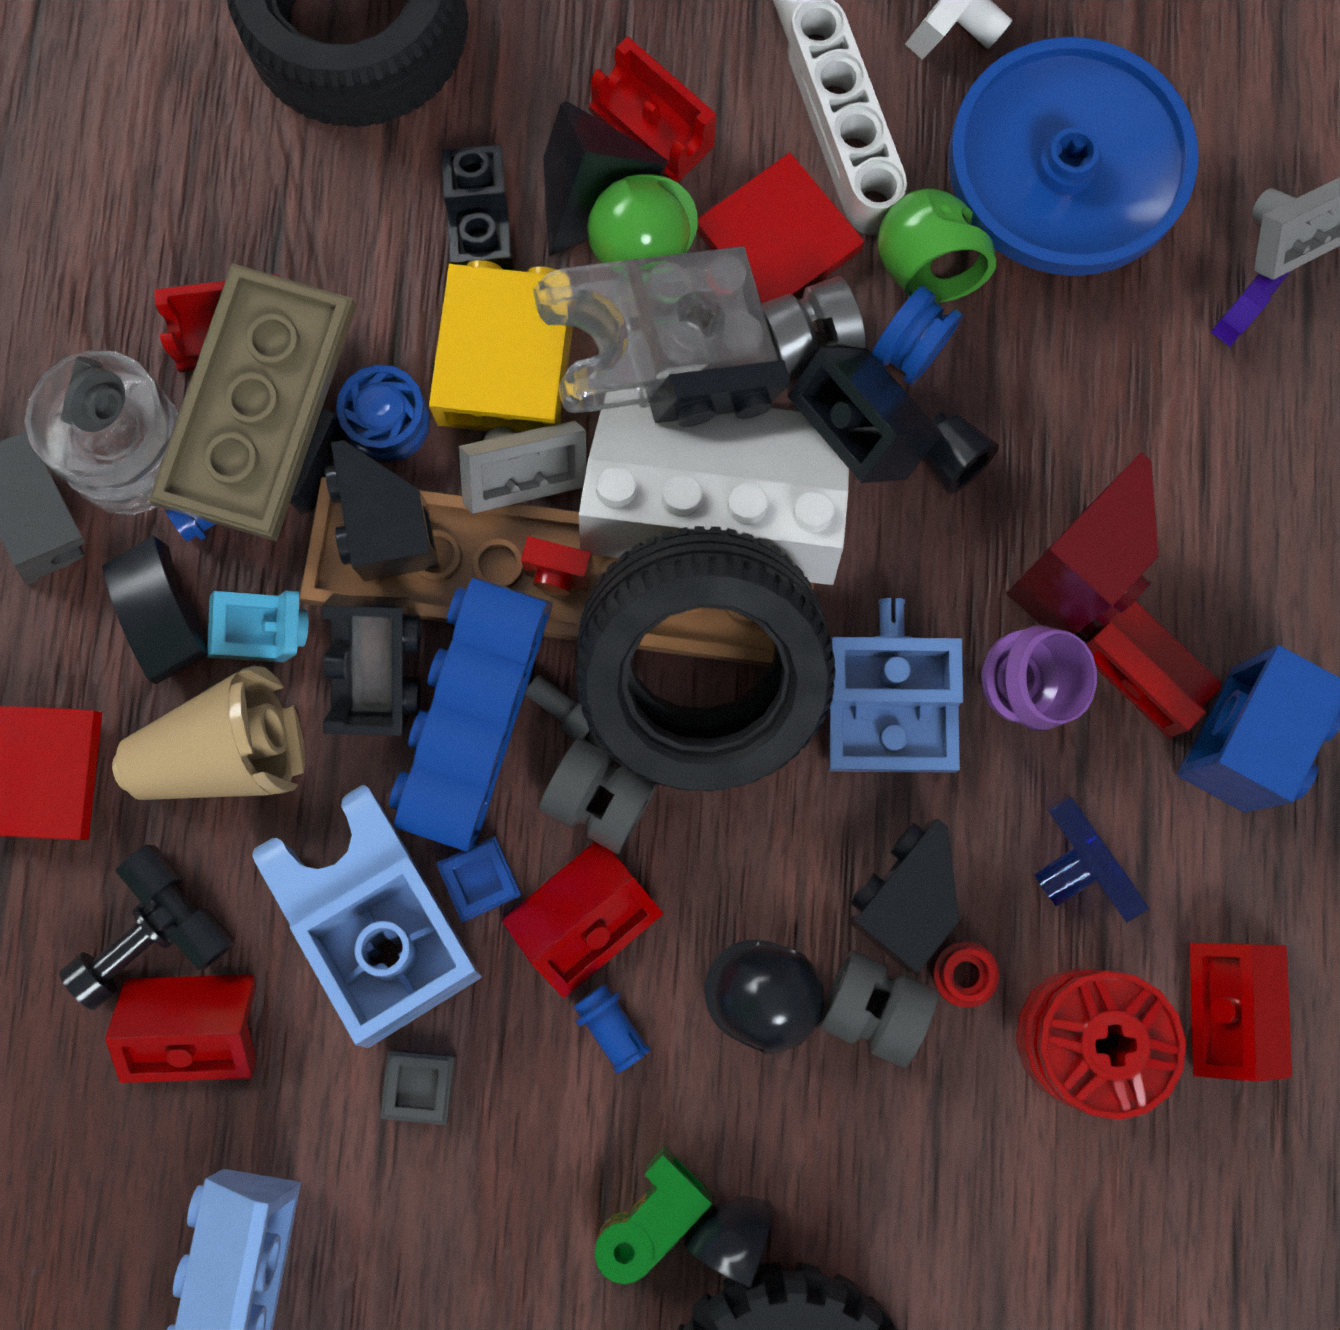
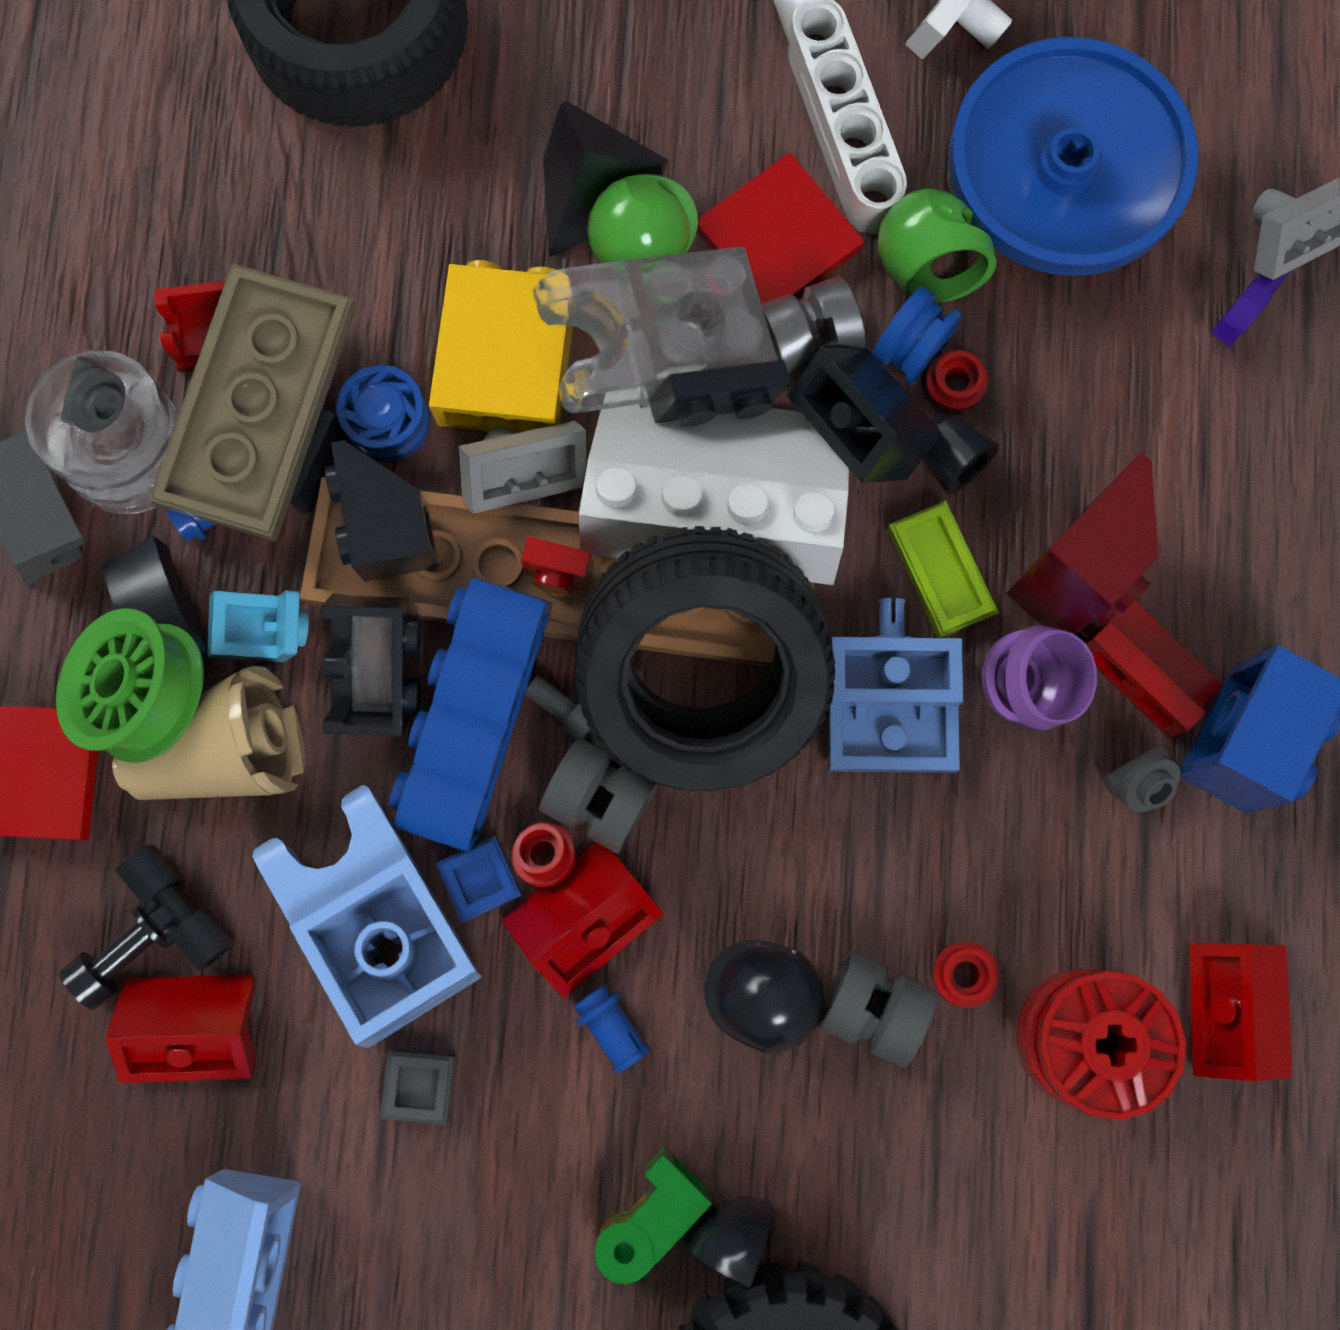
(129, 686): none -> bright green wheel
(477, 205): black slope -> none
(534, 840): none -> red plate
(653, 109): red hinge -> none
(914, 902): black slope -> none
(942, 570): none -> lime tile
(963, 365): none -> red plate
(1086, 864): clear blue tile -> none
(1145, 781): none -> dark grey plate

